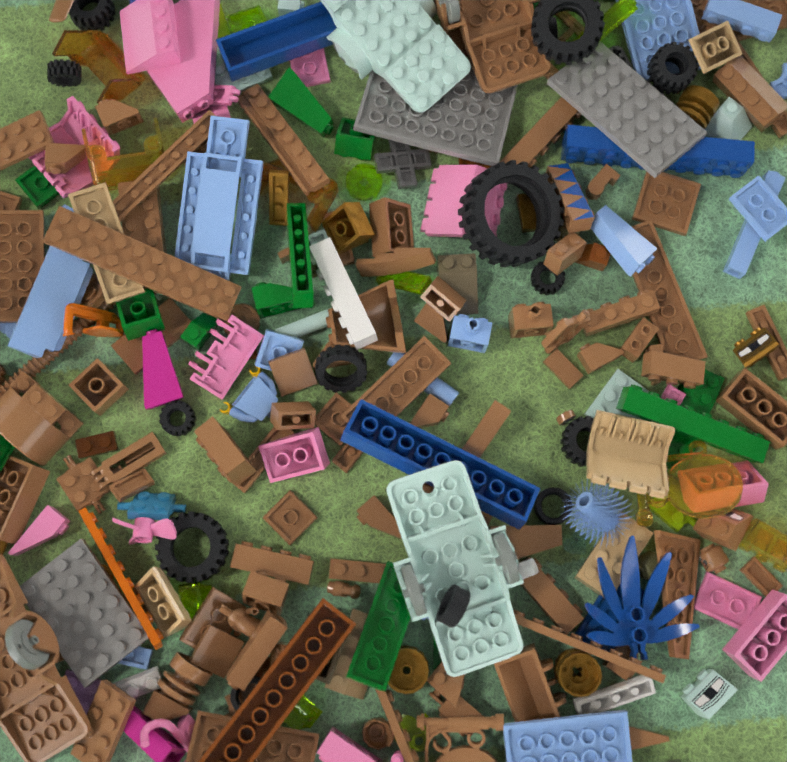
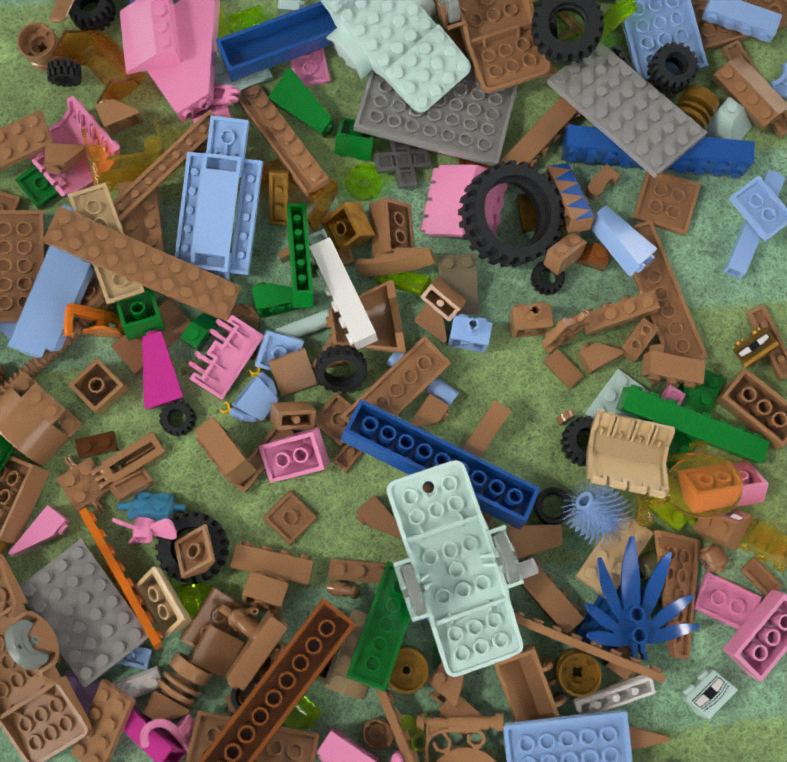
(37, 44): none -> medium nougat wheel
(194, 552): none -> medium nougat slope
(453, 606): black tyre -> none
(715, 47): tan slope -> none

